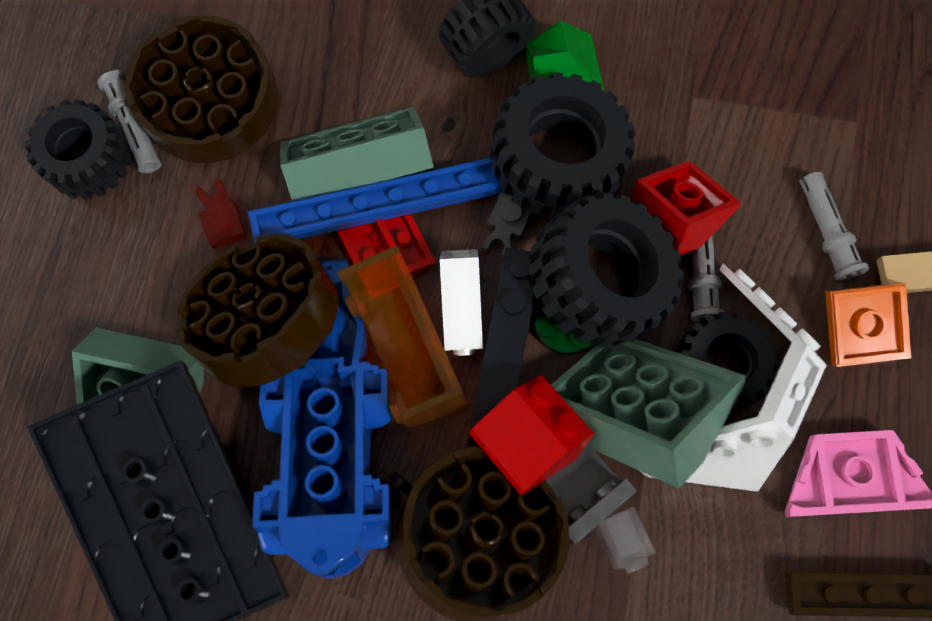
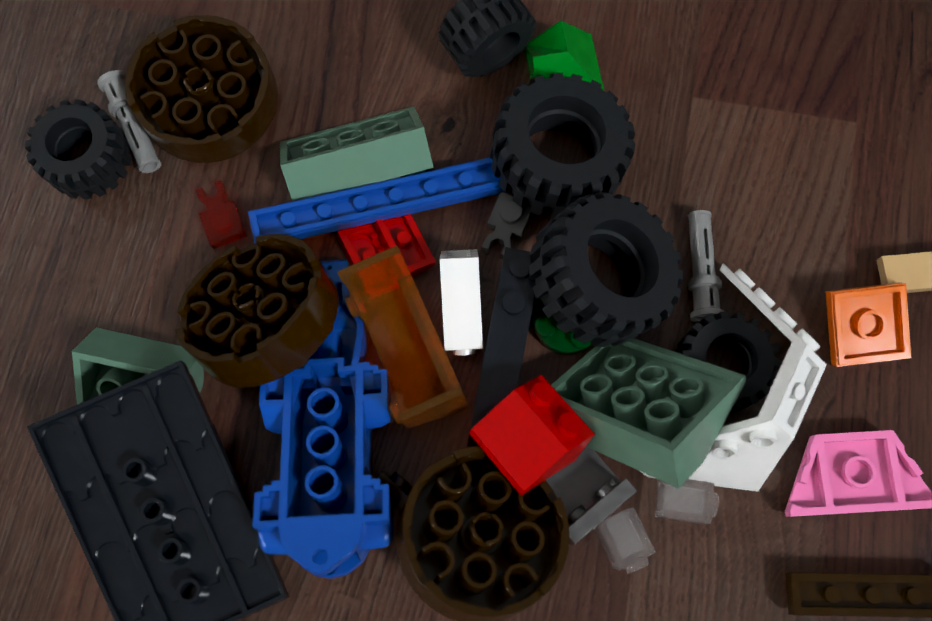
(686, 202): red slope -> none
(690, 503): none -> clear brick
(837, 241): light grey pin -> none

